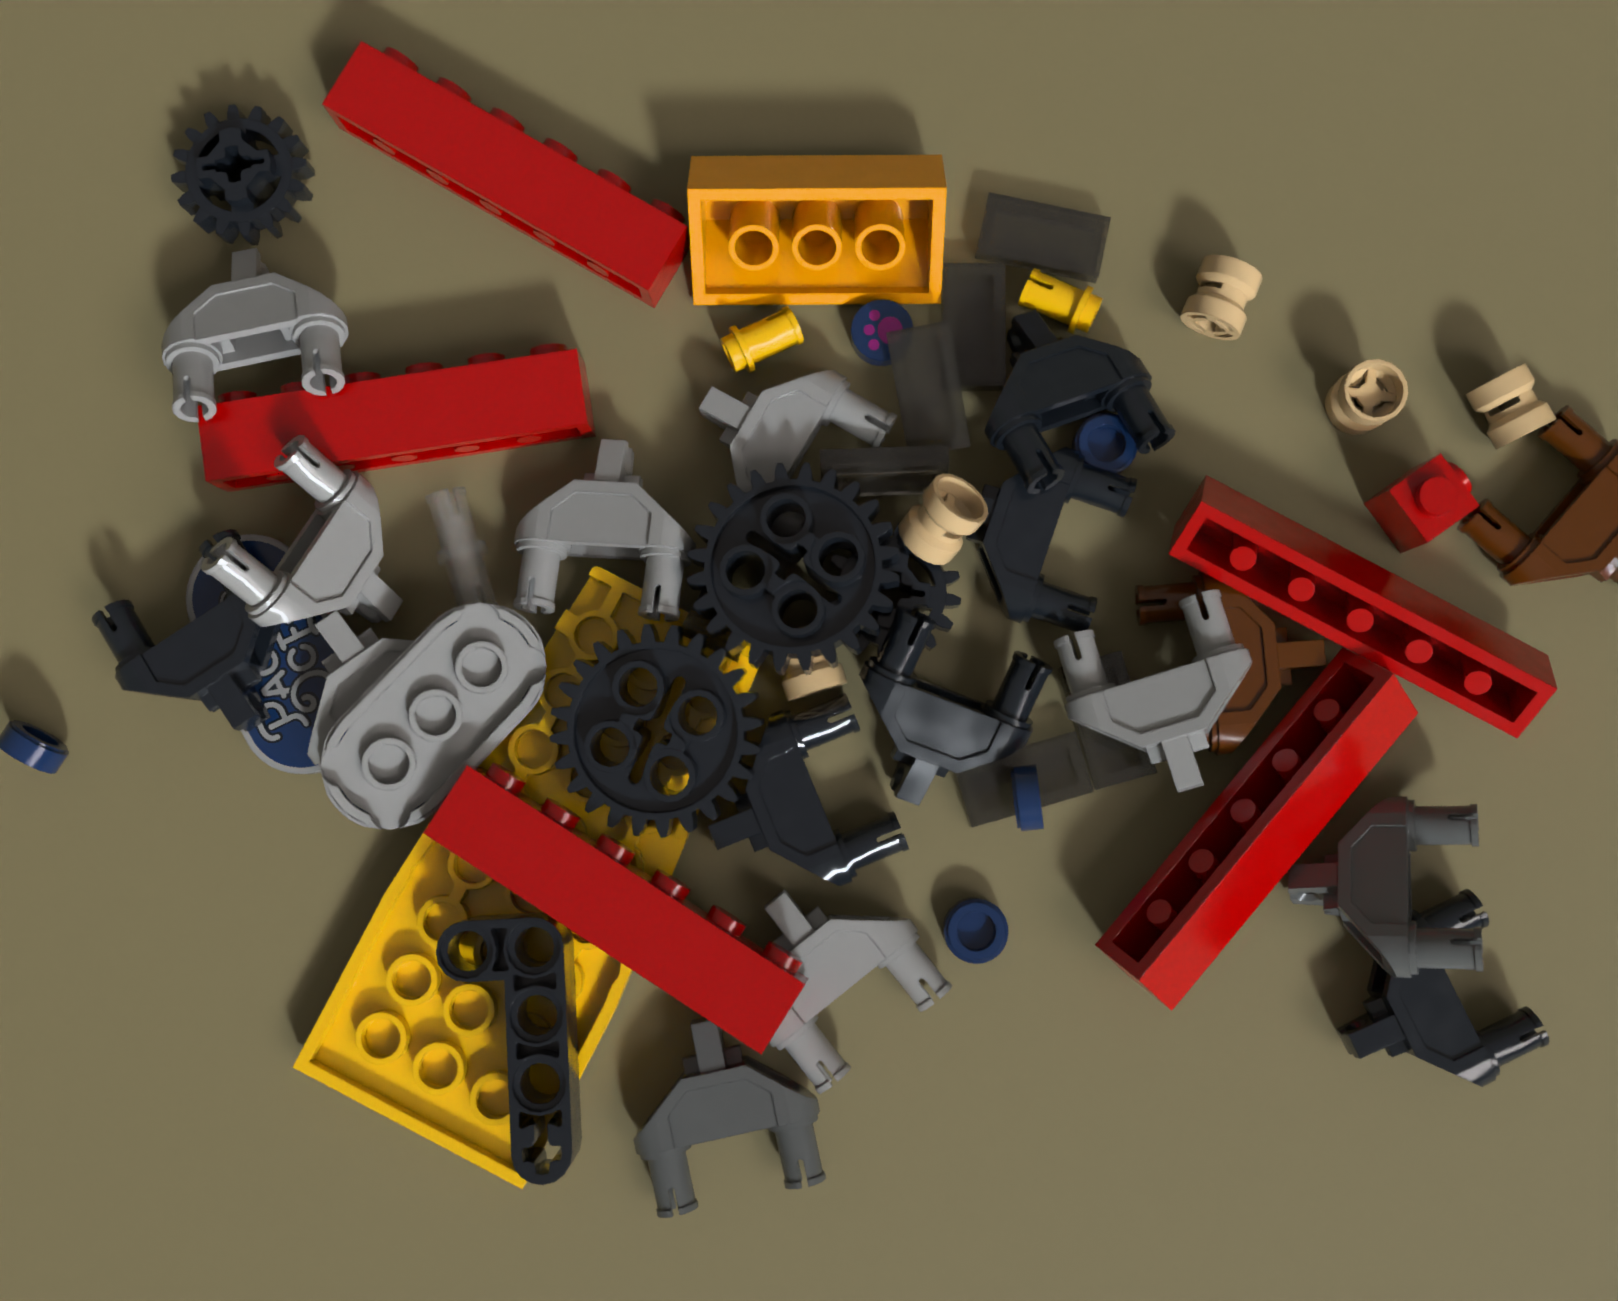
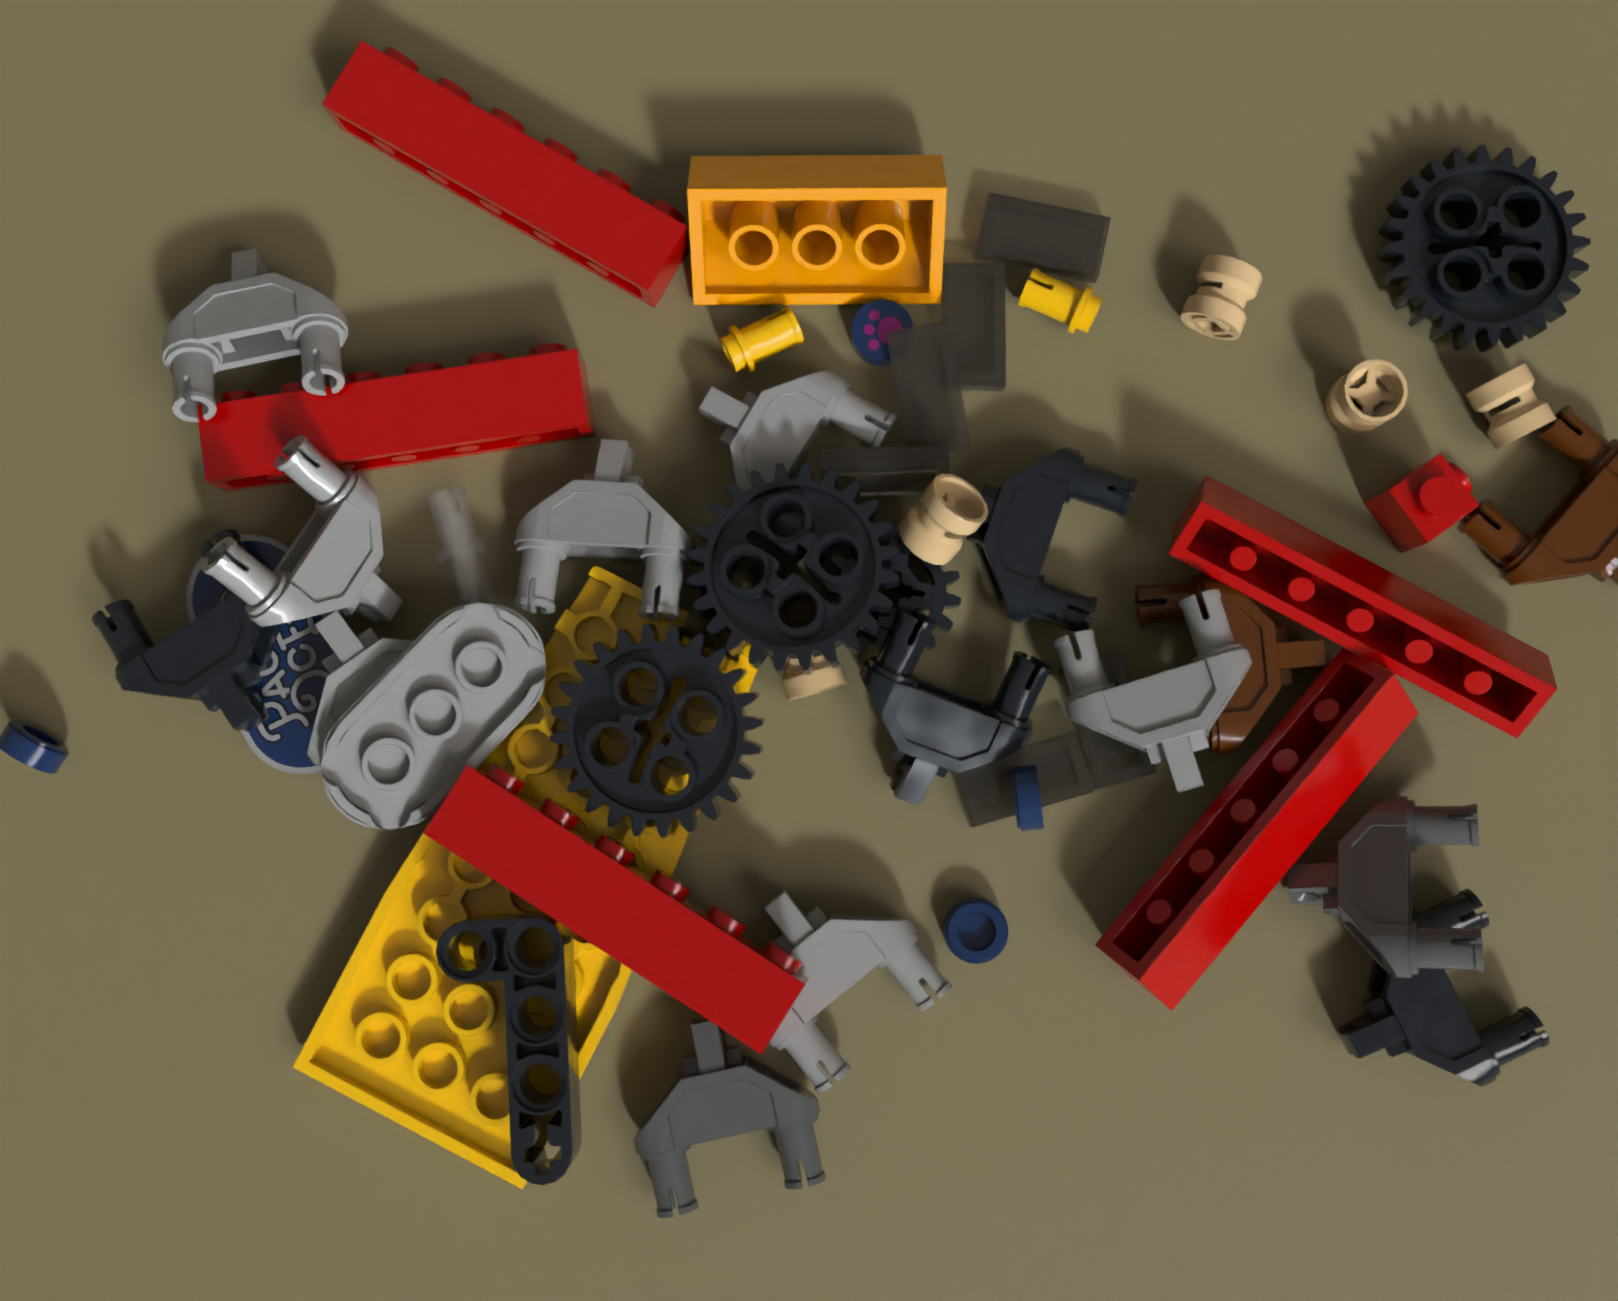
(250, 179): black gear -> none
(785, 810): black connector -> none
(1061, 383): black connector -> none
(1105, 442): dark blue tile -> none
(1476, 197): none -> black gear

